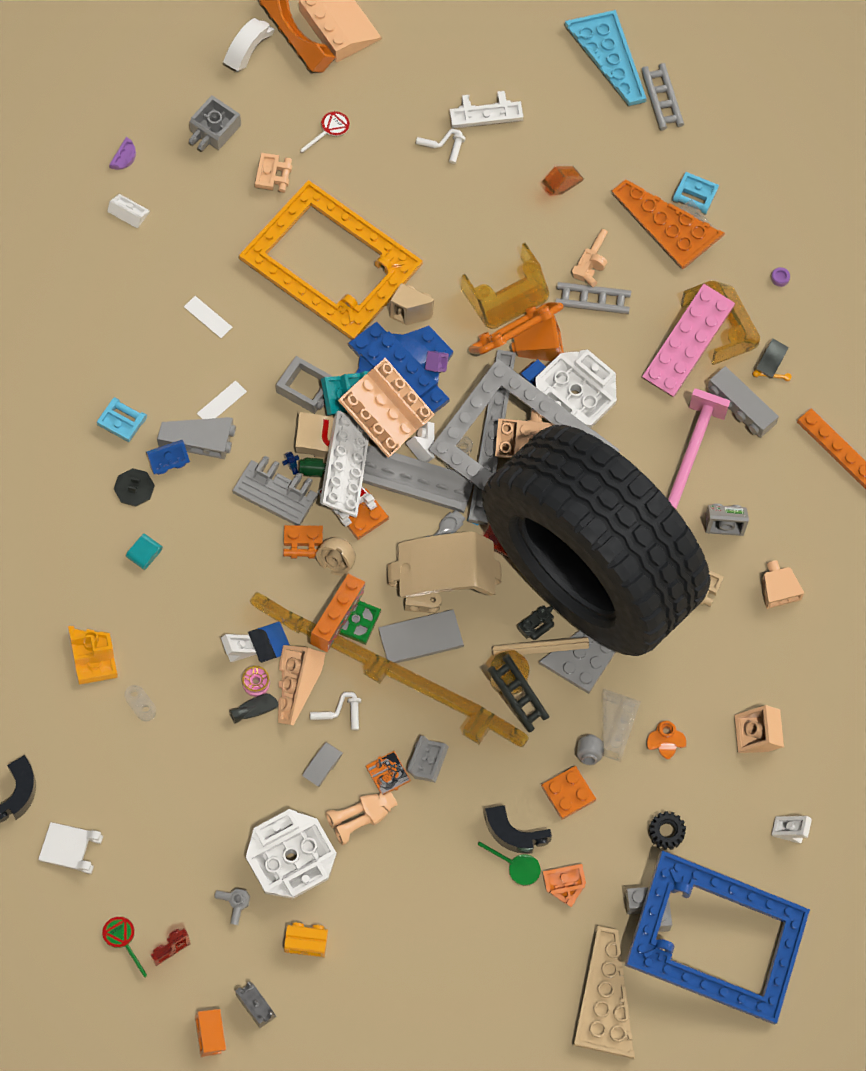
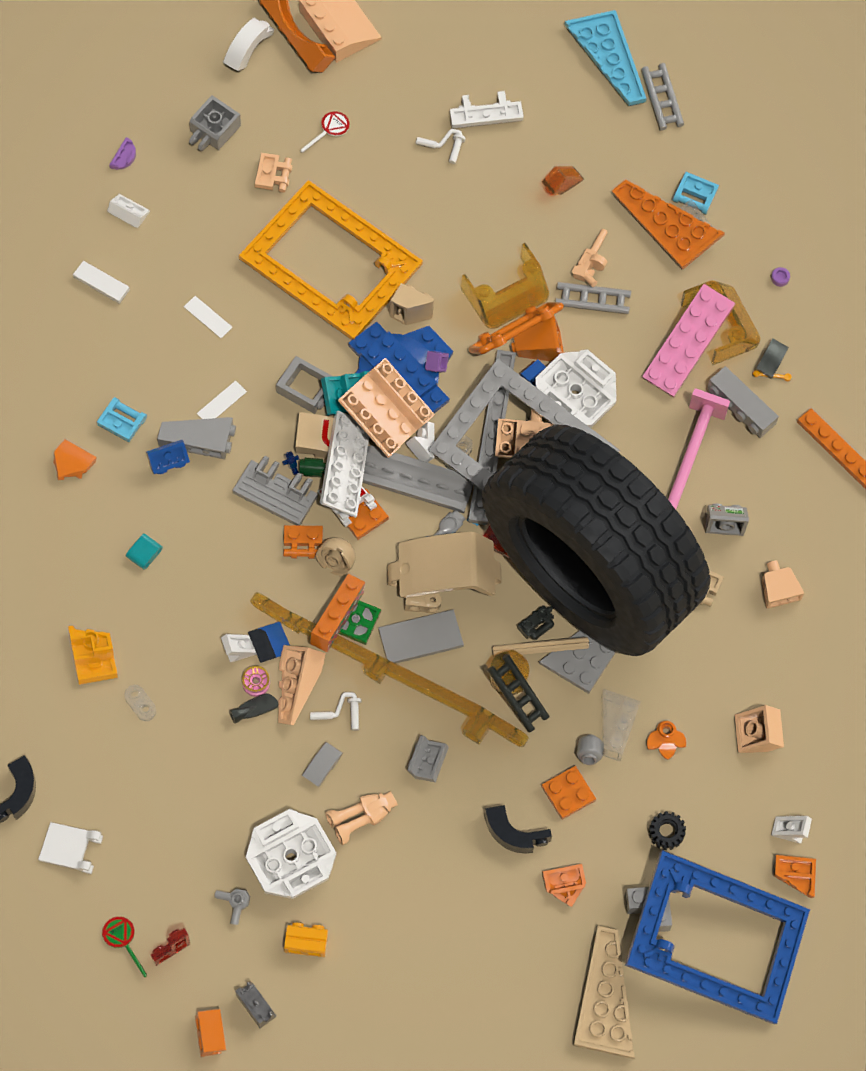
(72, 460): none -> orange slope
(101, 282): none -> white tile
(134, 487): pearl dark grey piece -> none
(388, 773): piece -> none
(522, 869): green piece -> none
(797, 873): none -> orange wing

